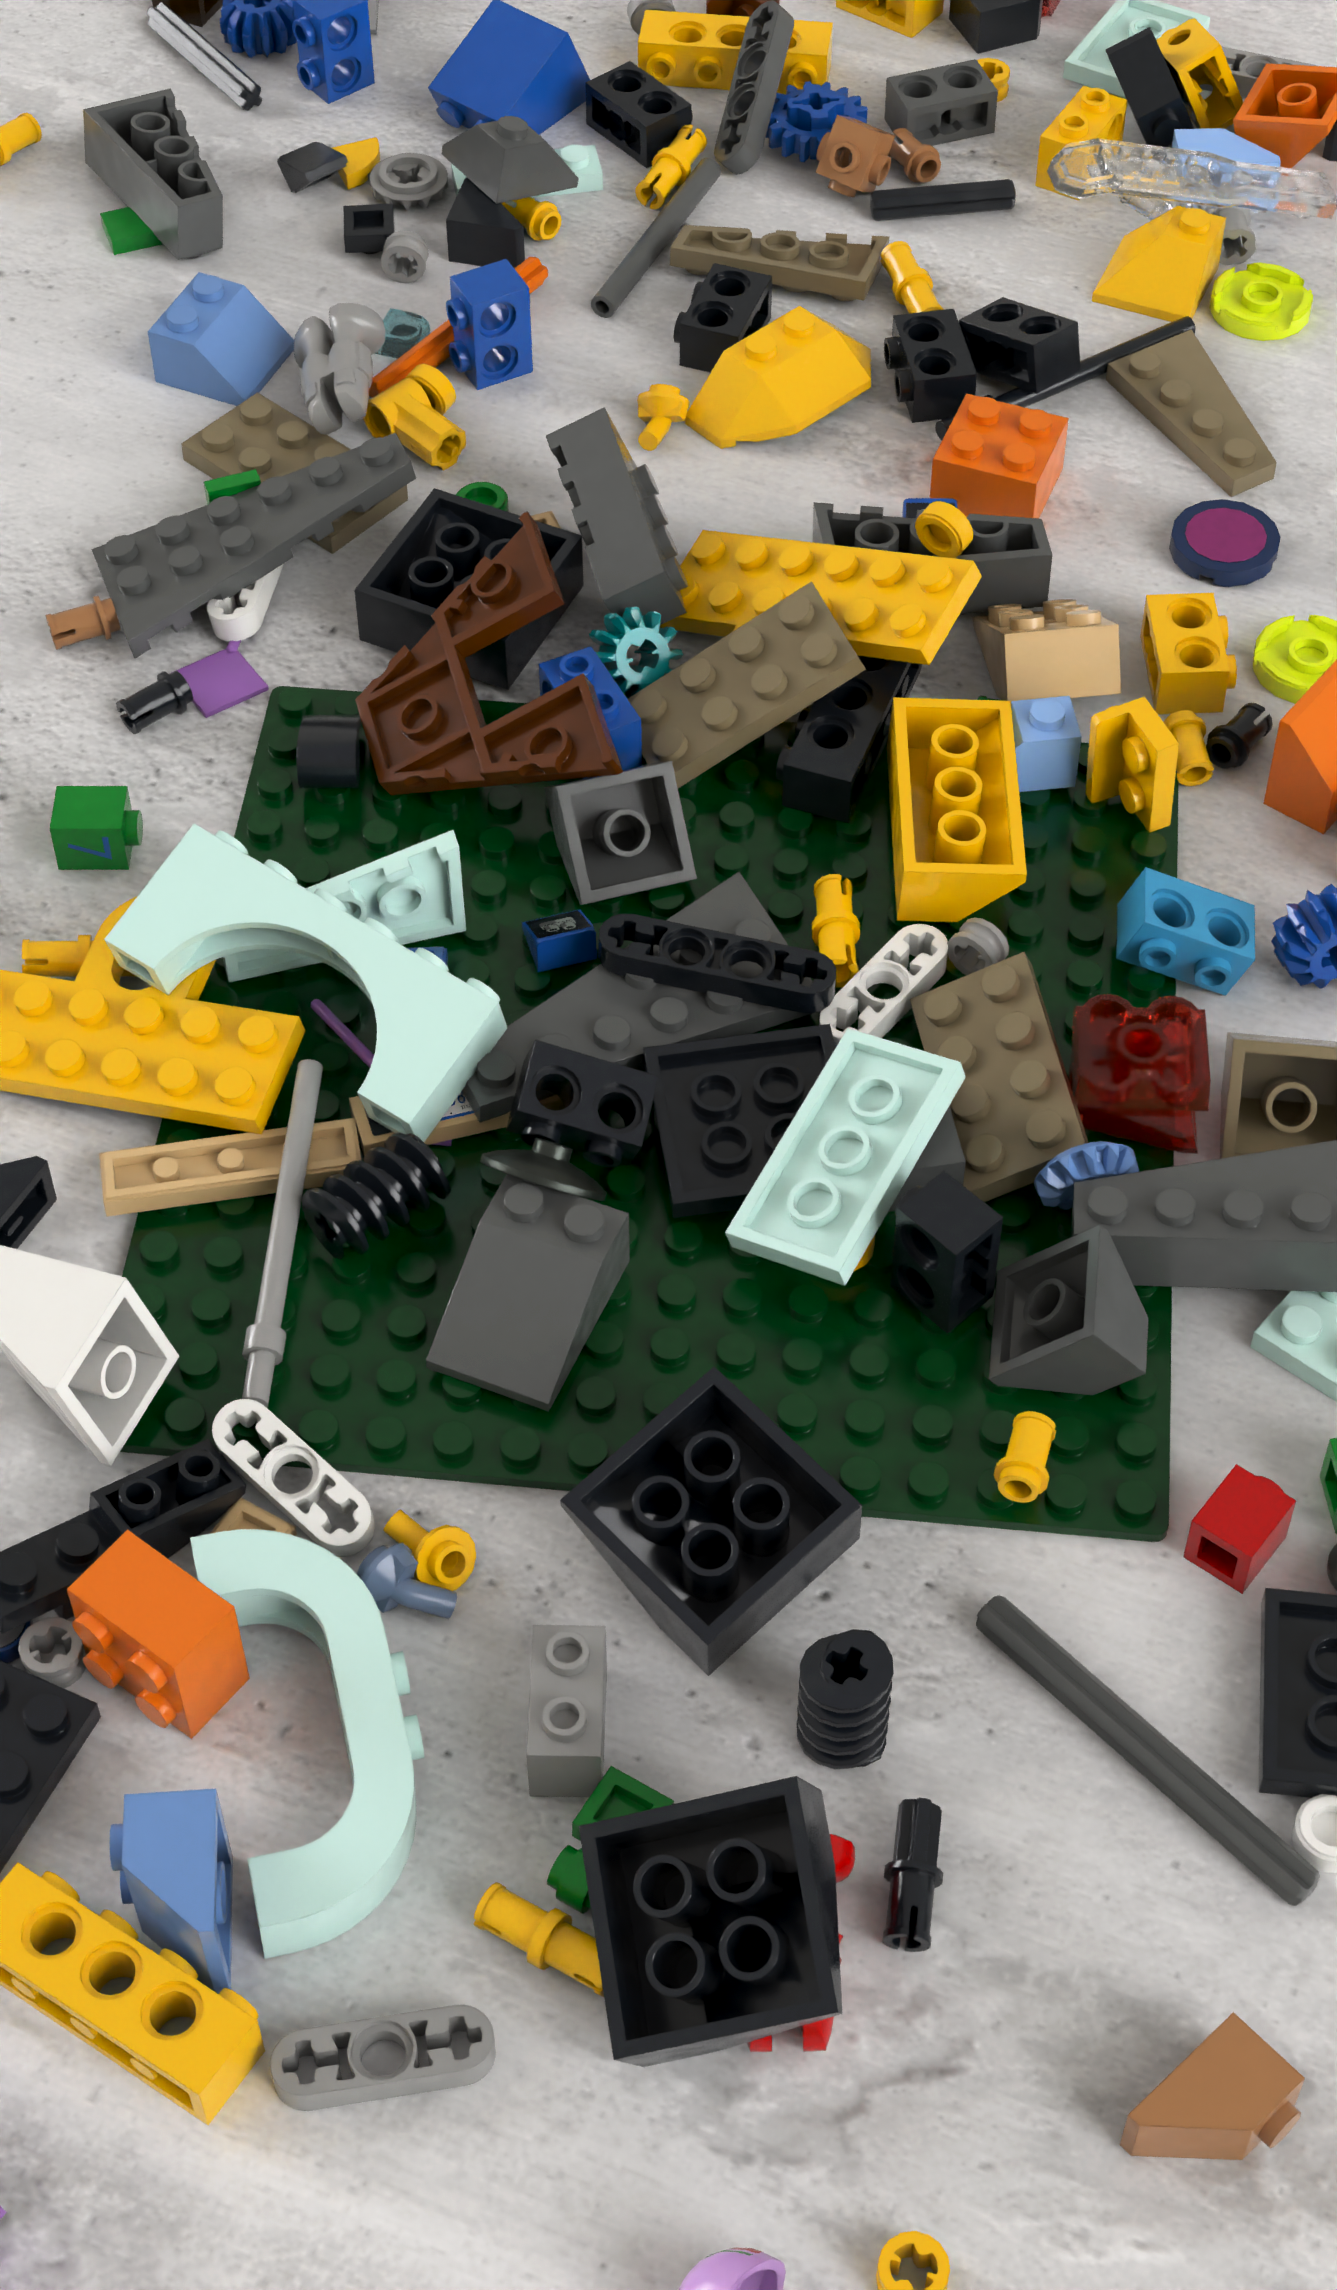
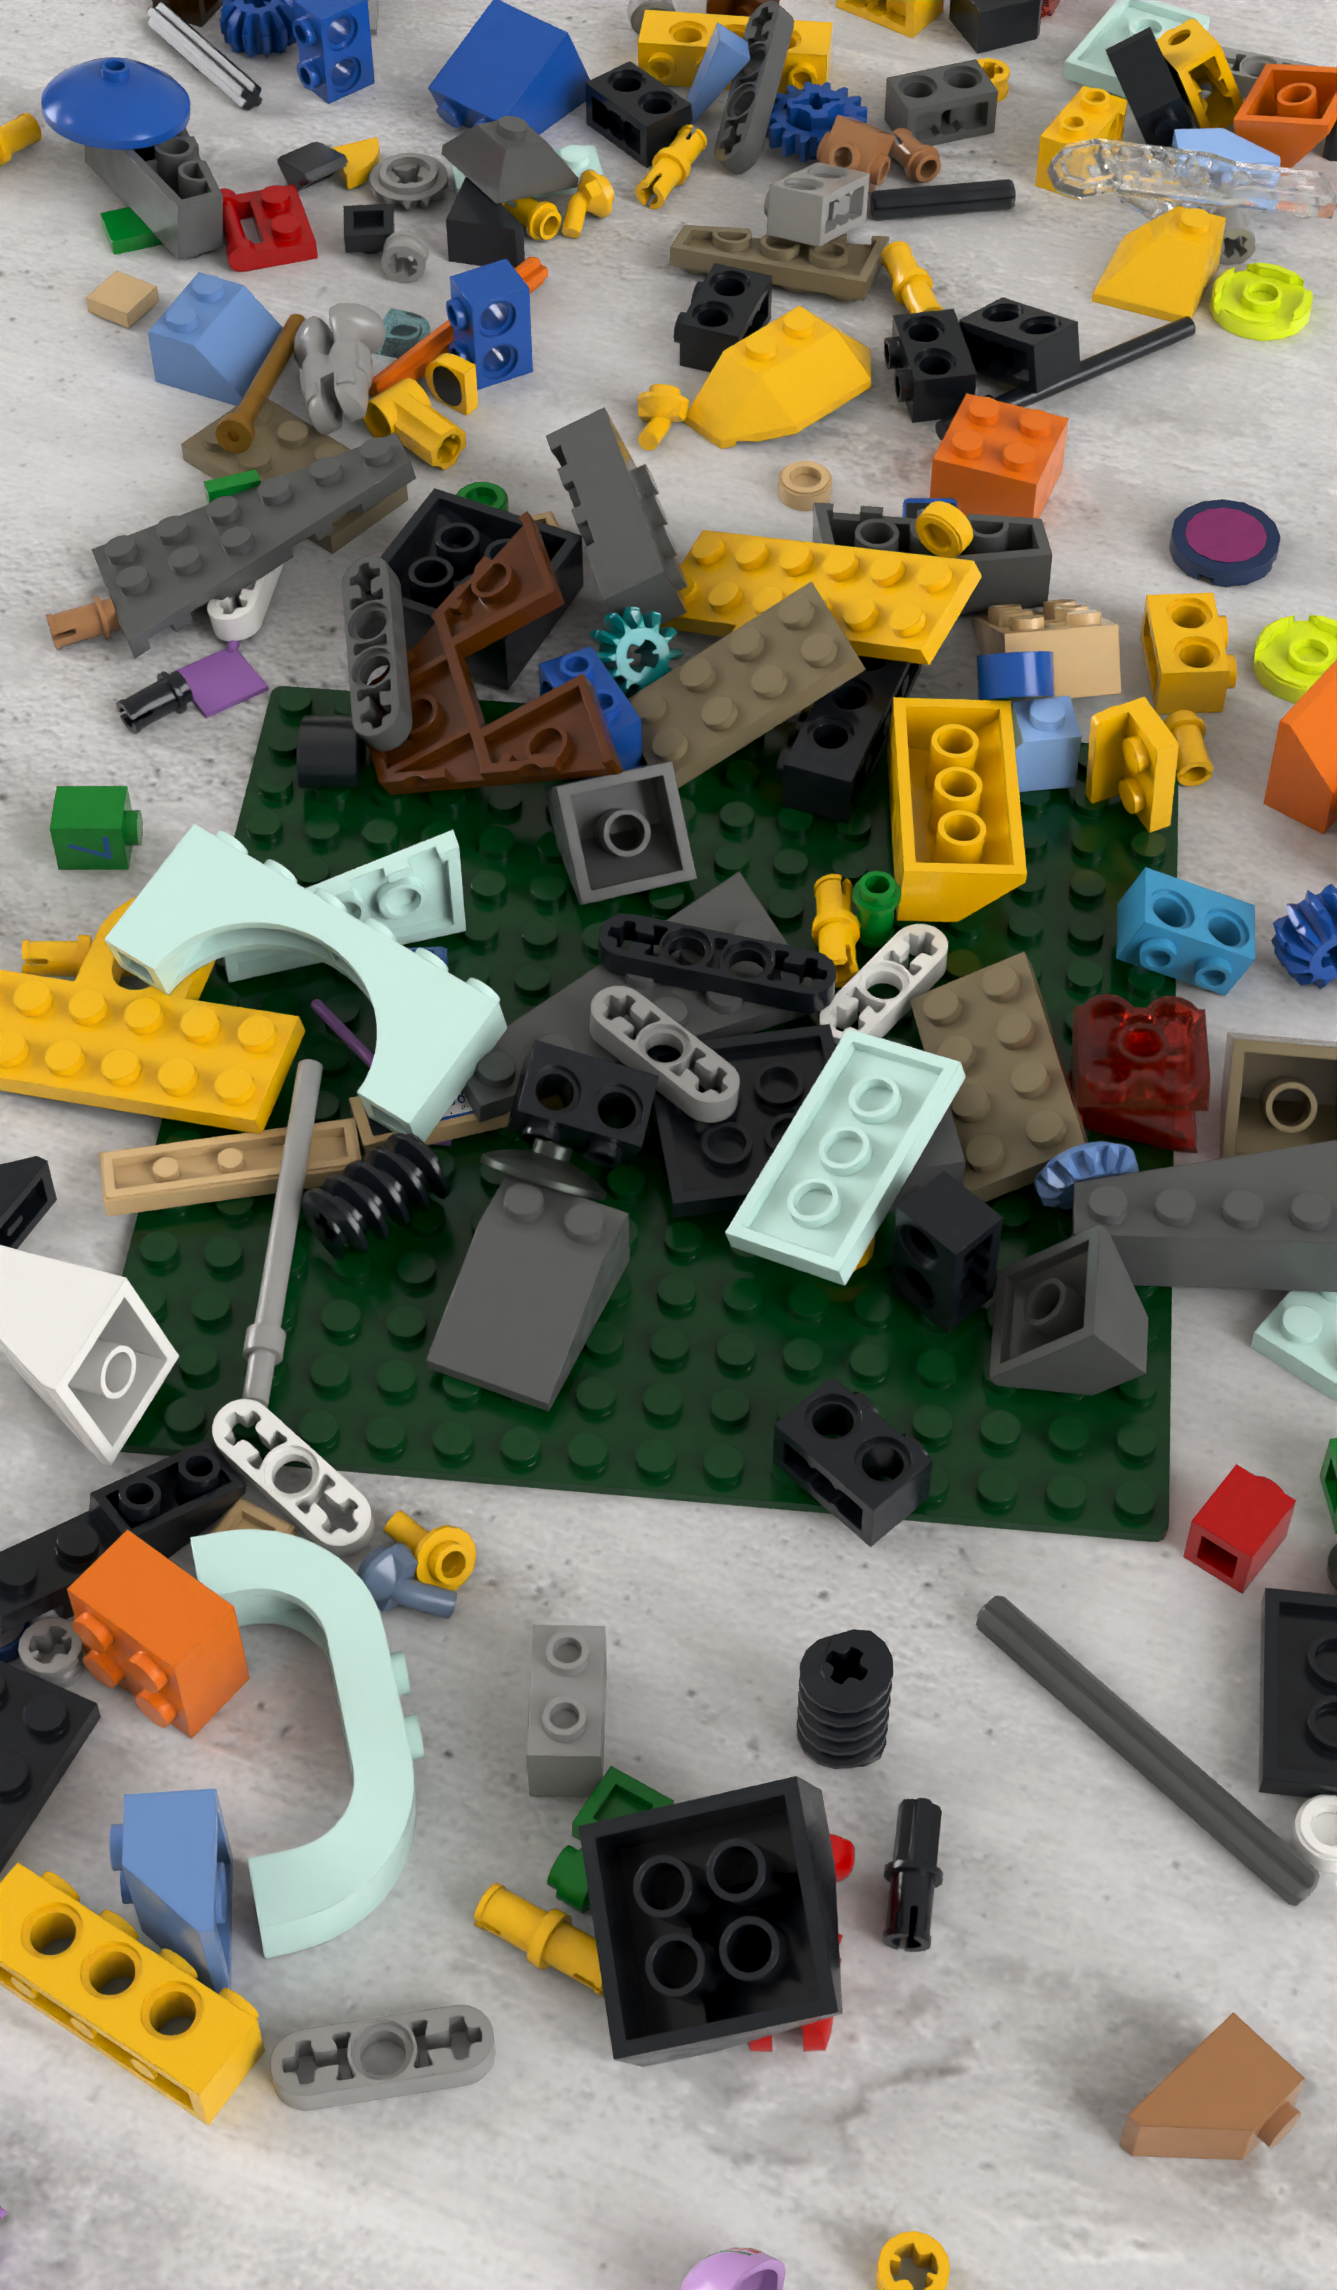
(115, 104): none -> blue dish
(122, 299): none -> tan tile
(236, 429): none -> pearl gold bar
(279, 225): none -> red plate
(369, 654): none -> dark grey beam
(435, 385): yellow tile -> none
(453, 382): none -> yellow tile
(560, 940): blue slope -> none
(592, 196): none -> yellow plate
(655, 238): dark grey piece -> none
(657, 1028): none -> light grey beam
(714, 1519): black slope -> none
(720, 64): none -> medium blue piece
(804, 484): none -> tan tile
(817, 204): none -> light grey brick
(841, 1468): none -> black brick
(876, 899): none -> green pin
(977, 946): light grey bush -> none
(1015, 675): none -> blue piece
(1022, 1470): yellow pin -> none
(1195, 410): dark tan wing -> none
(1231, 743): black pin -> none

